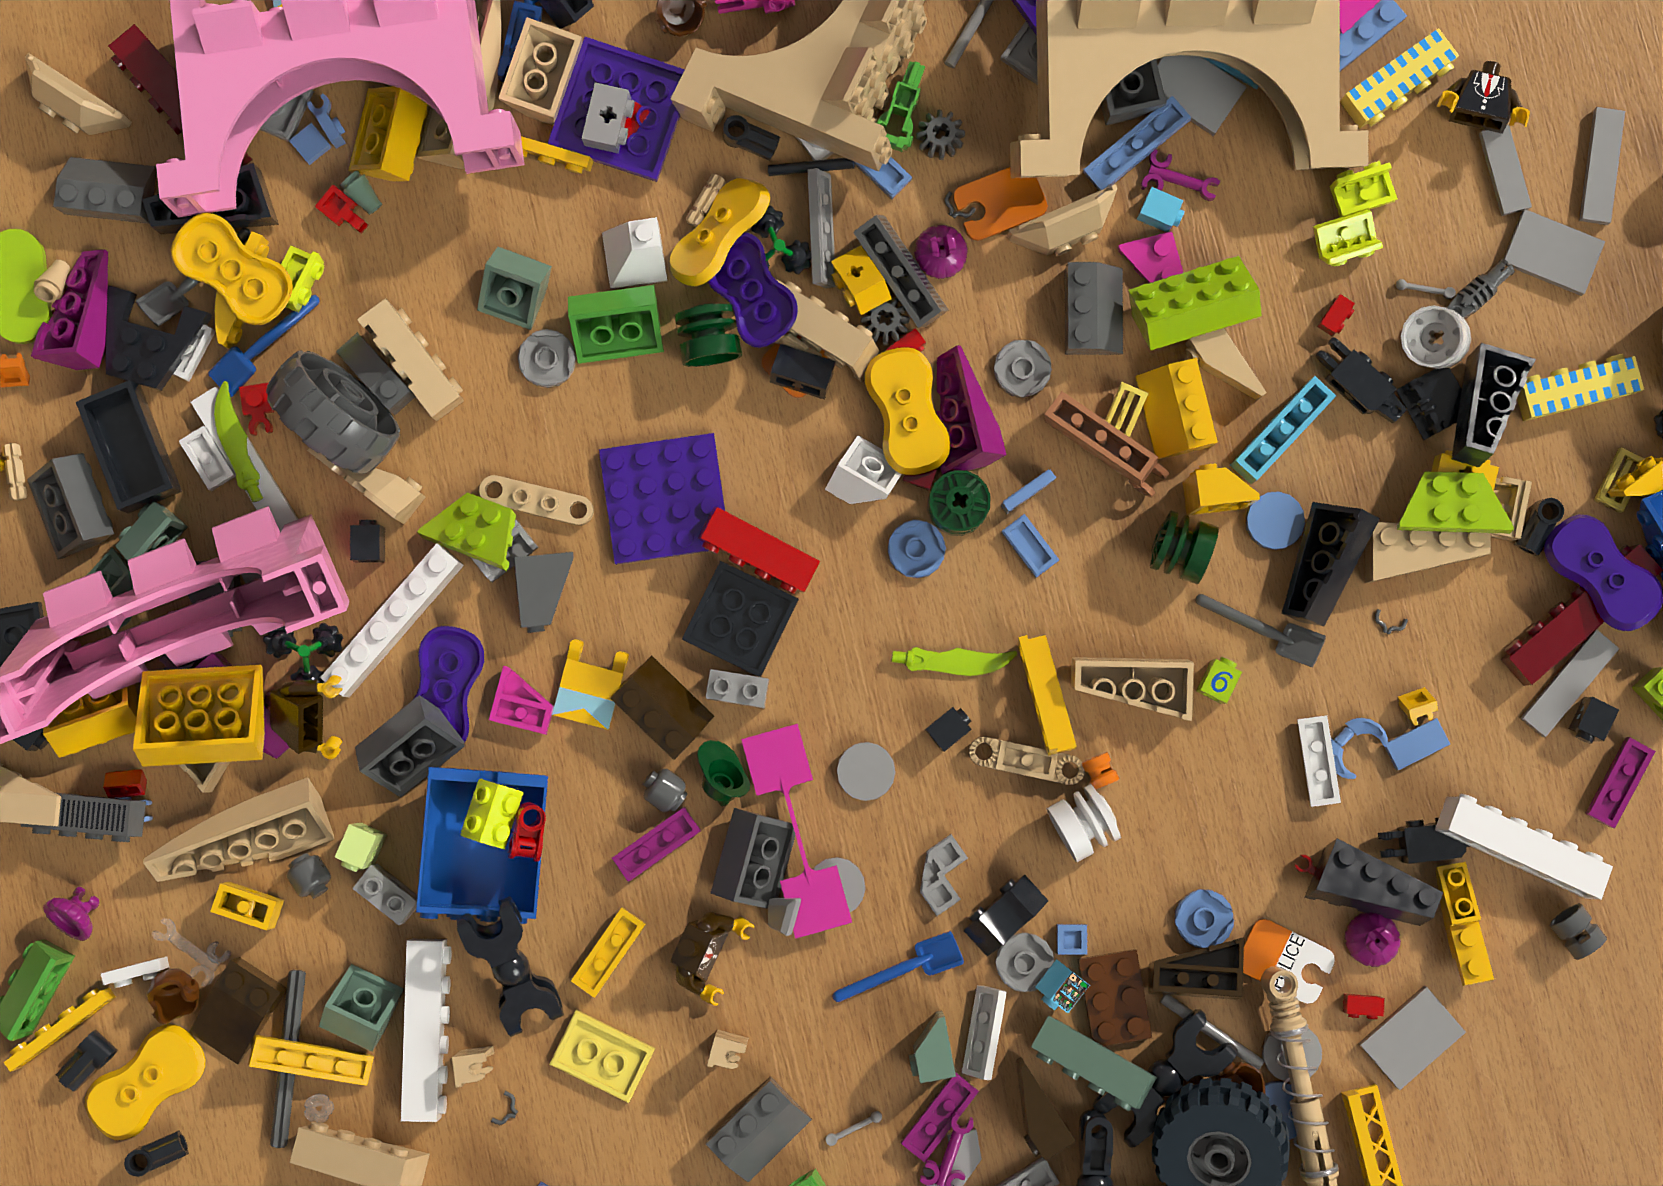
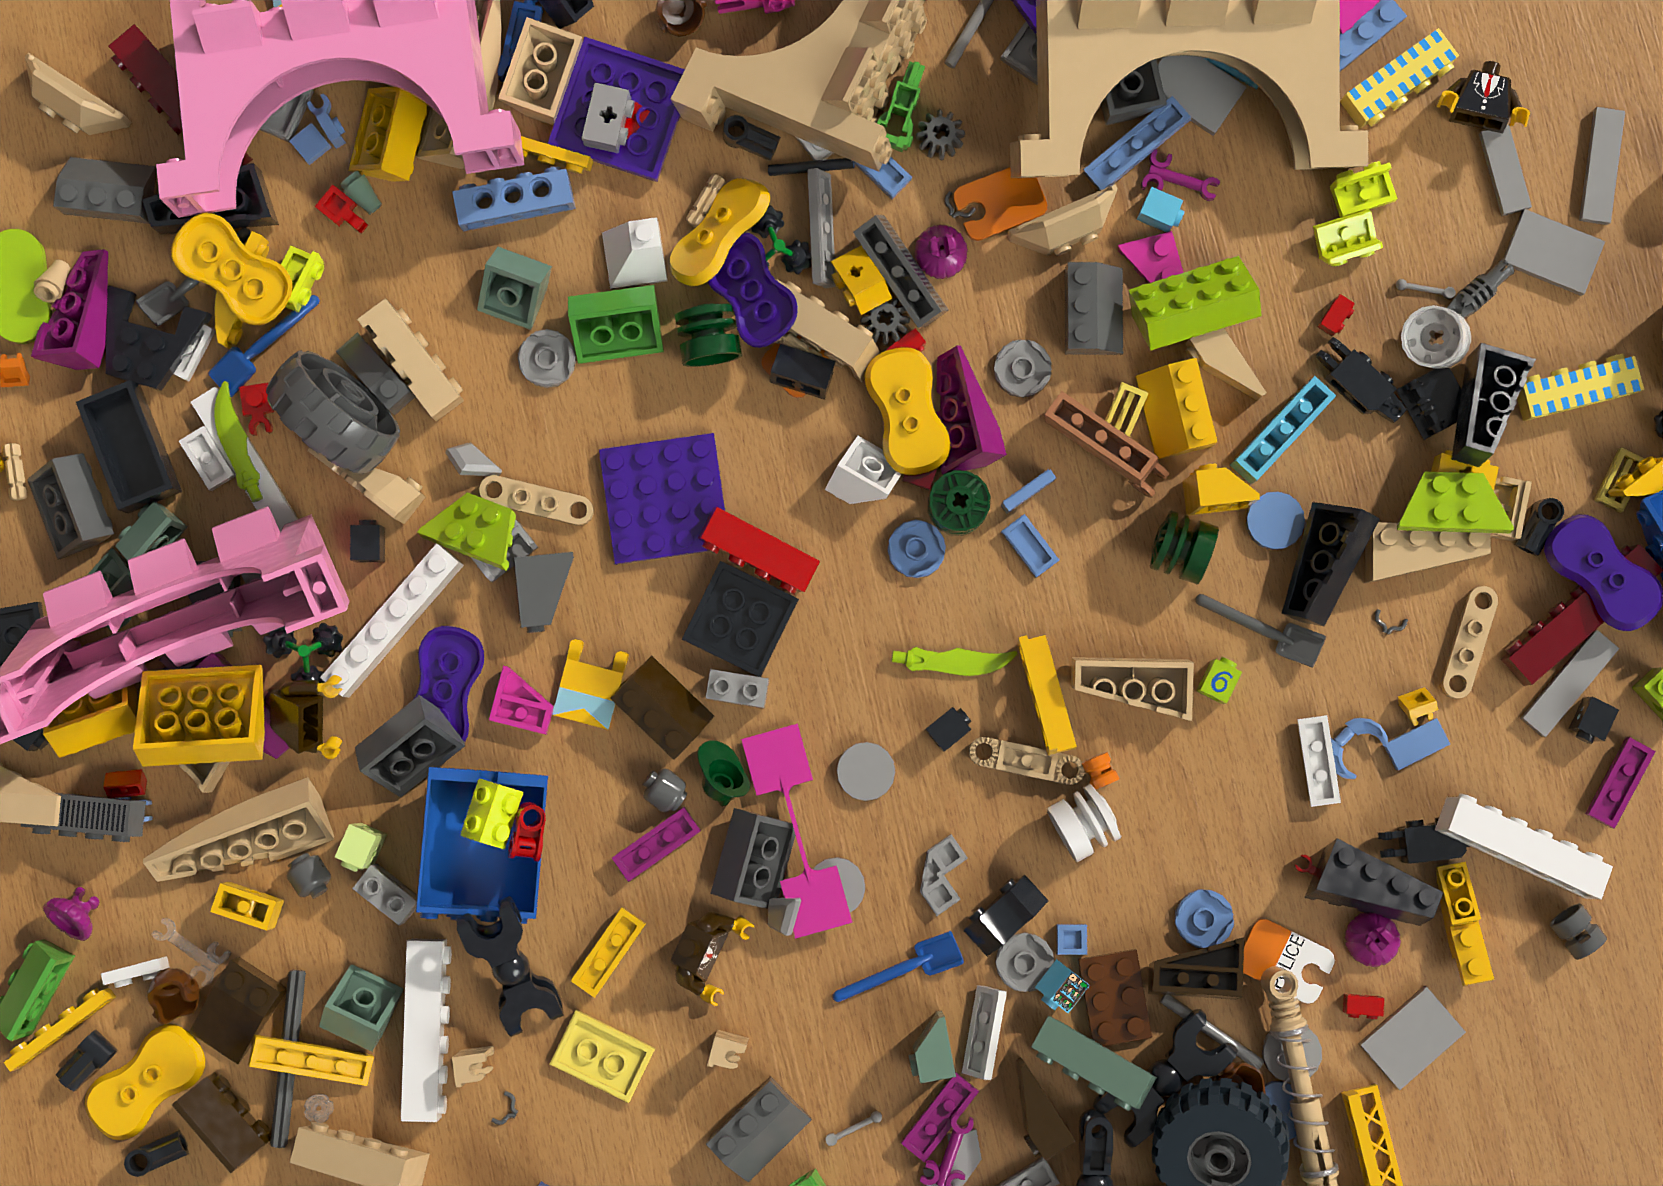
(223, 1121): none -> dark brown slope
(471, 461): none -> light grey piece
(528, 206): none -> medium blue brick
(1469, 642): none -> tan plate

